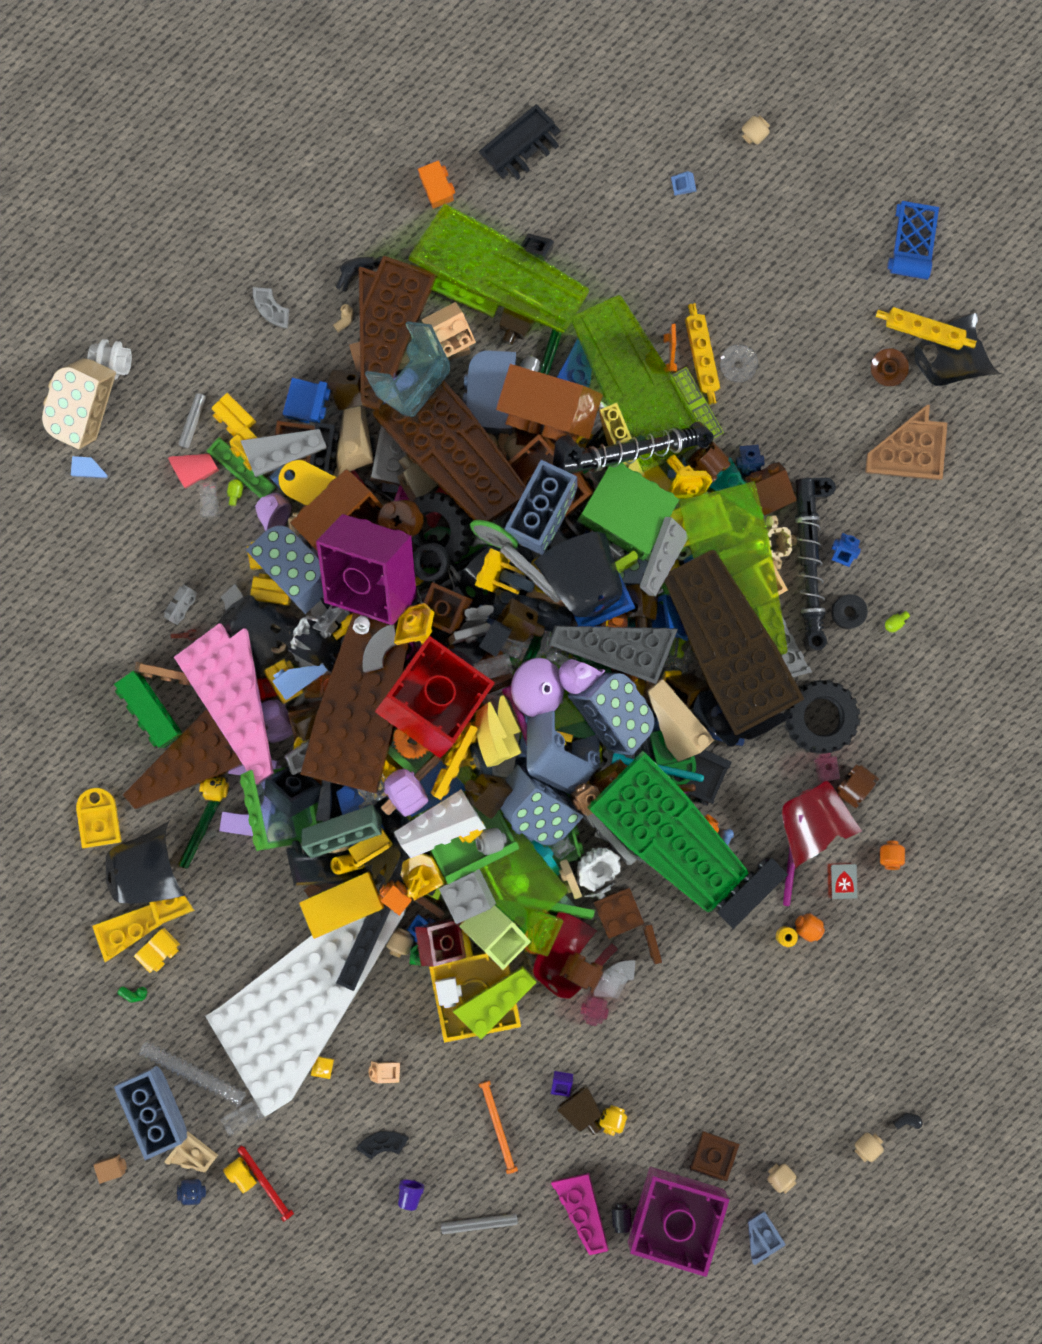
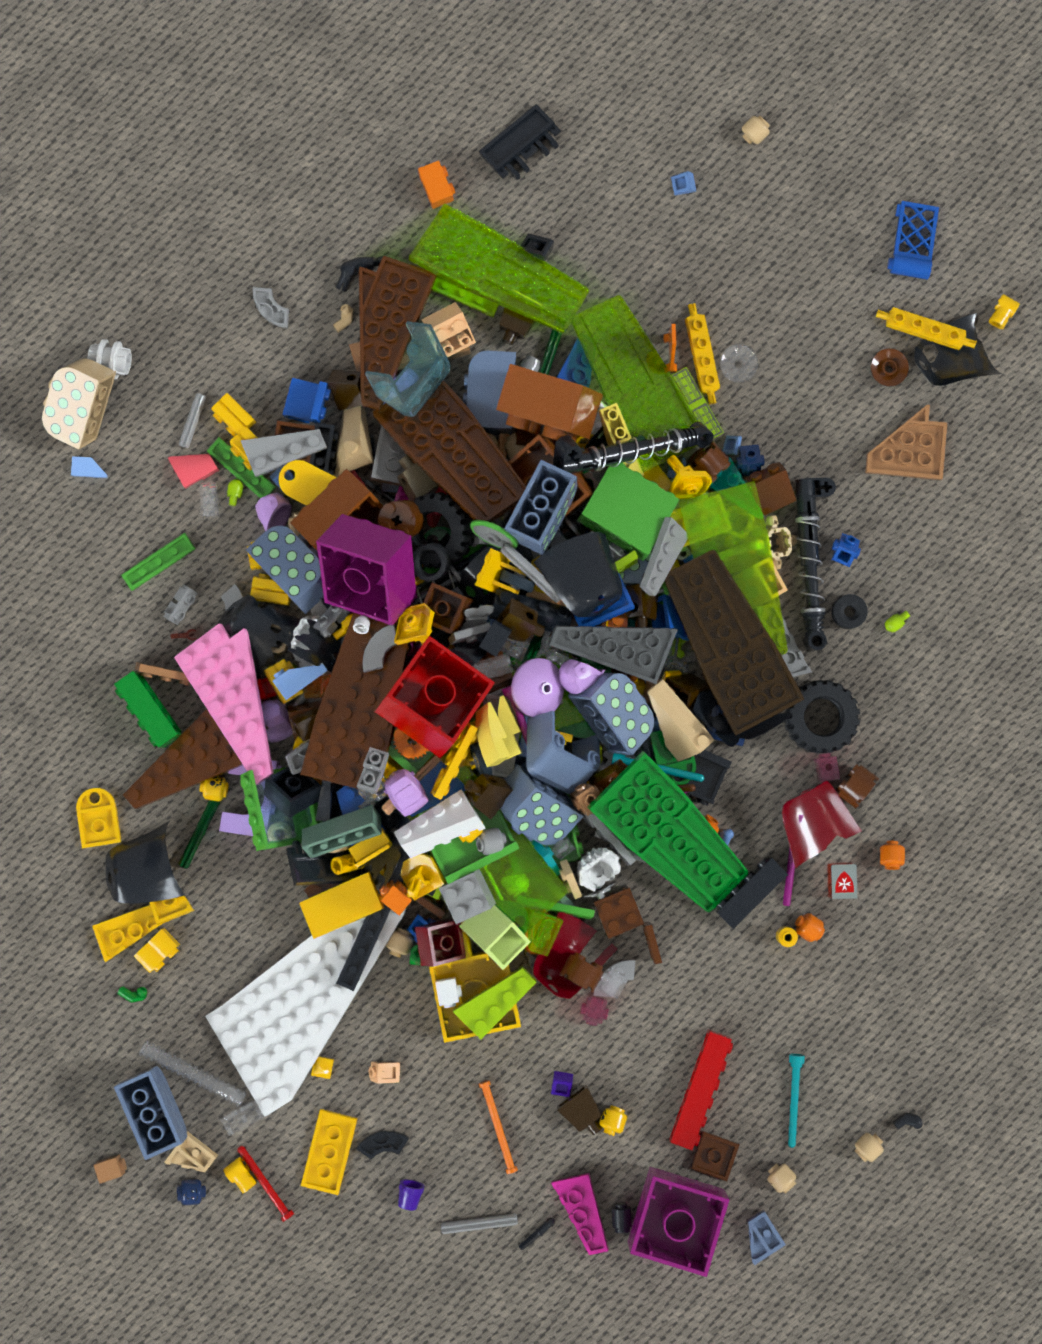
(158, 562): none -> bright green tile
(329, 1151): none -> yellow tile
(373, 770): none -> light grey slope
(539, 1232): none -> black piece
(700, 1090): none -> red brick
(732, 444): none -> medium blue slope
(796, 1063): none -> teal piece
(1003, 311): none -> yellow piece

